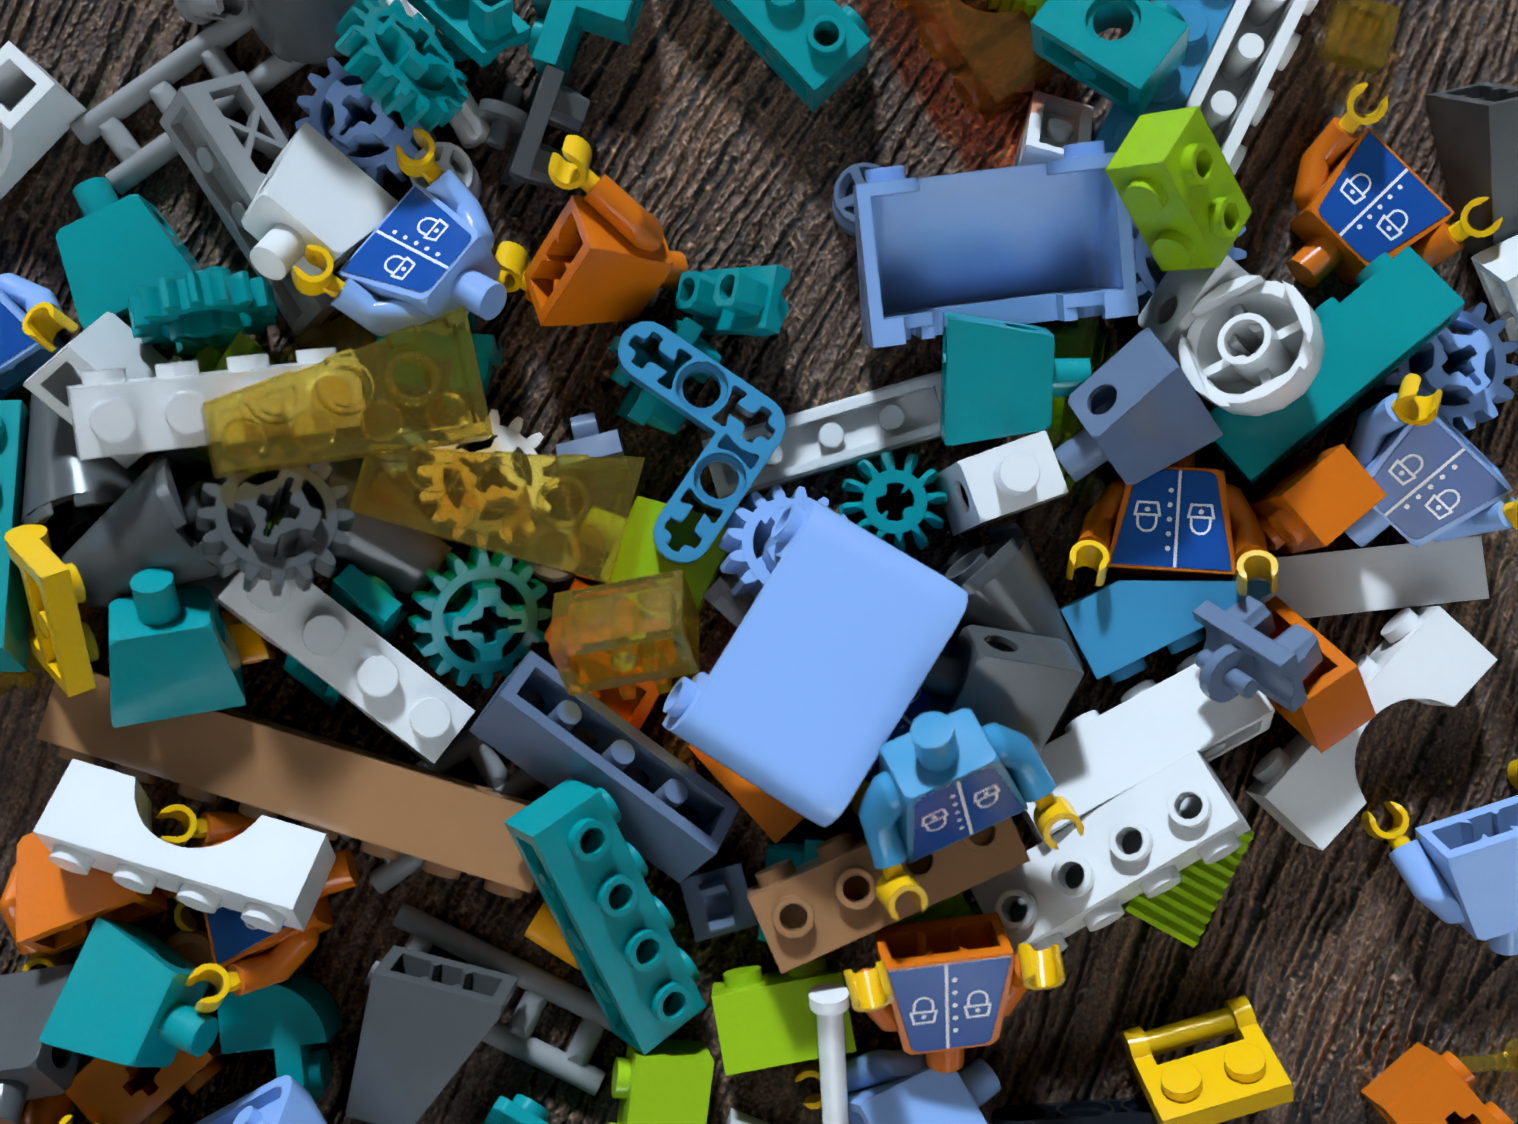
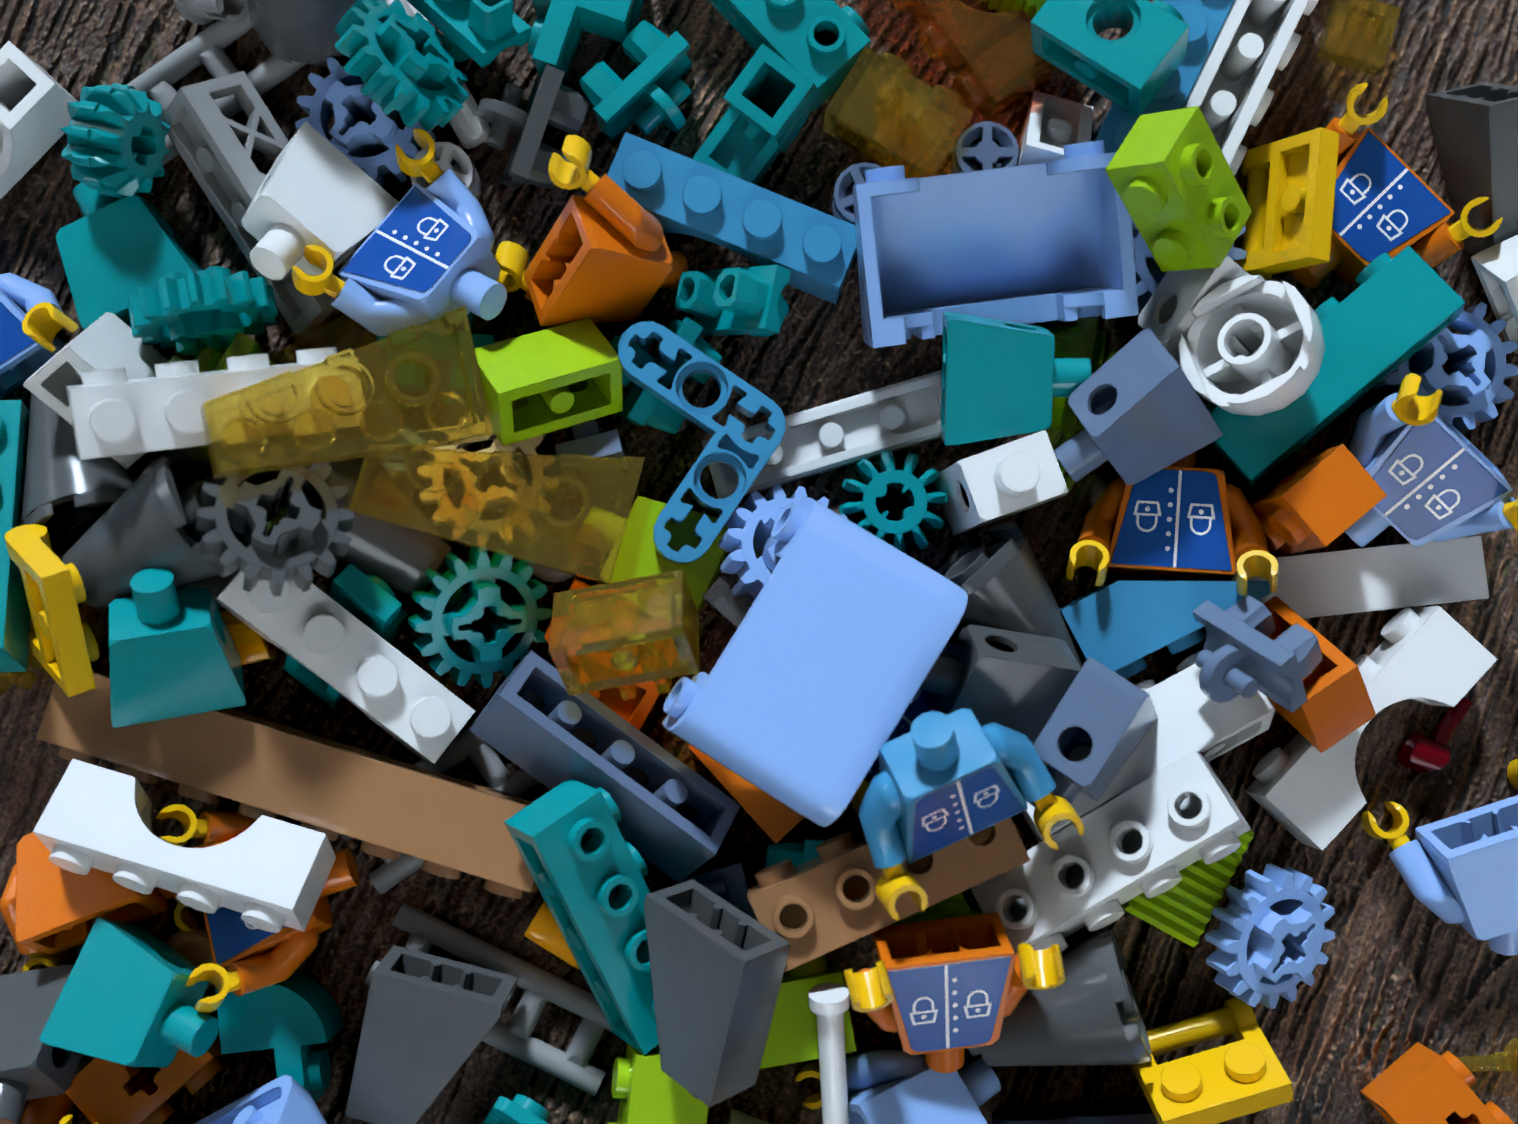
(116, 140): none -> teal gear
(549, 380): none -> lime brick
(648, 92): none -> teal hips
(711, 989): none -> dark grey slope
(737, 216): none -> dark azure arch
(763, 117): none -> teal brick
(896, 116): none -> clear yellow brick
(986, 144): none -> sand blue wheel
(1083, 1021): none -> dark grey cone
(1099, 712): none -> sand blue torso
(1270, 936): none -> light blue gear
(1290, 202): none -> yellow plate
(1432, 752): none -> dark red hand

